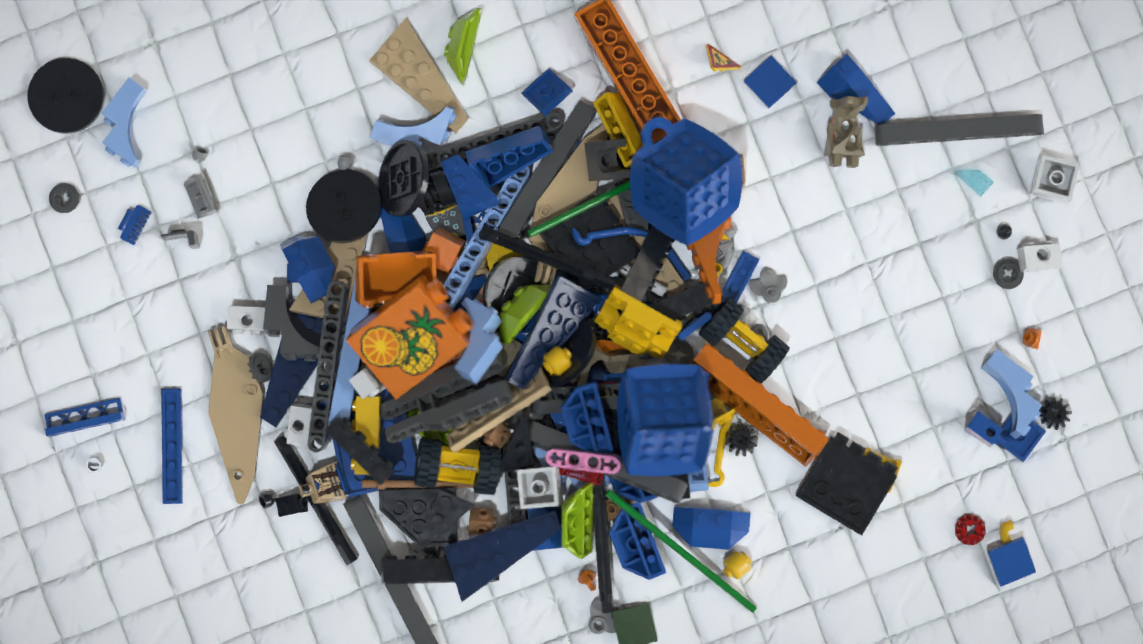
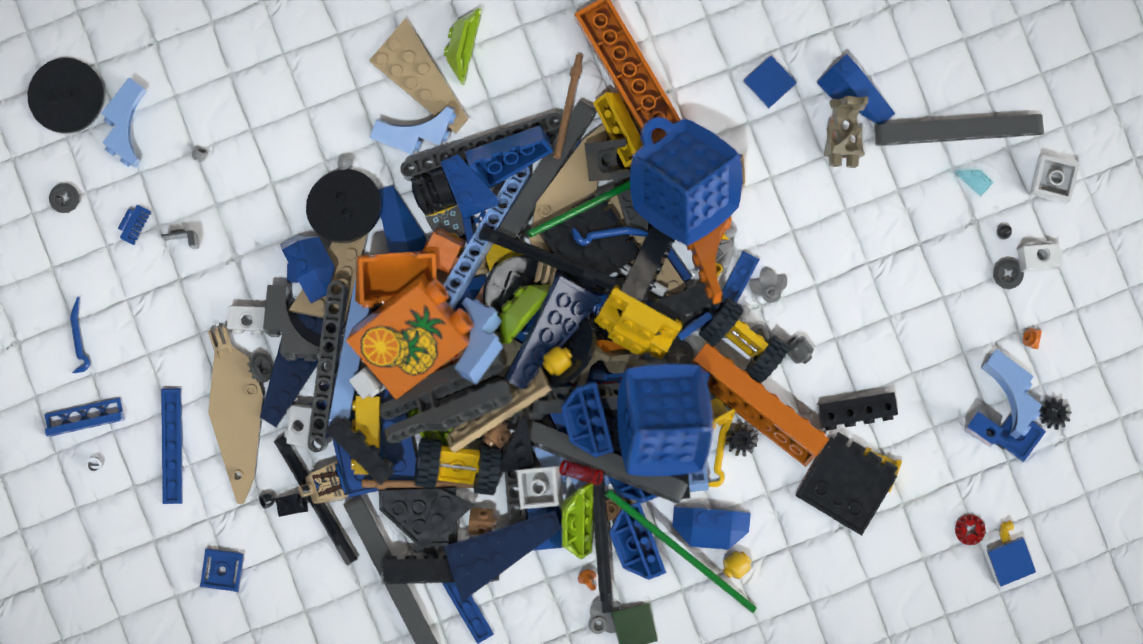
(77, 338): none -> blue piece
(200, 196): light grey hinge -> none
(222, 581): none -> blue piece
(403, 178): black plate -> none
(470, 614): none -> blue tile
(546, 92): blue tile -> none
(575, 74): none -> medium nougat bar
(583, 460): bright pink beam -> none
(720, 61): piece -> none
(800, 349): none -> dark grey head
(857, 410): none -> black brick

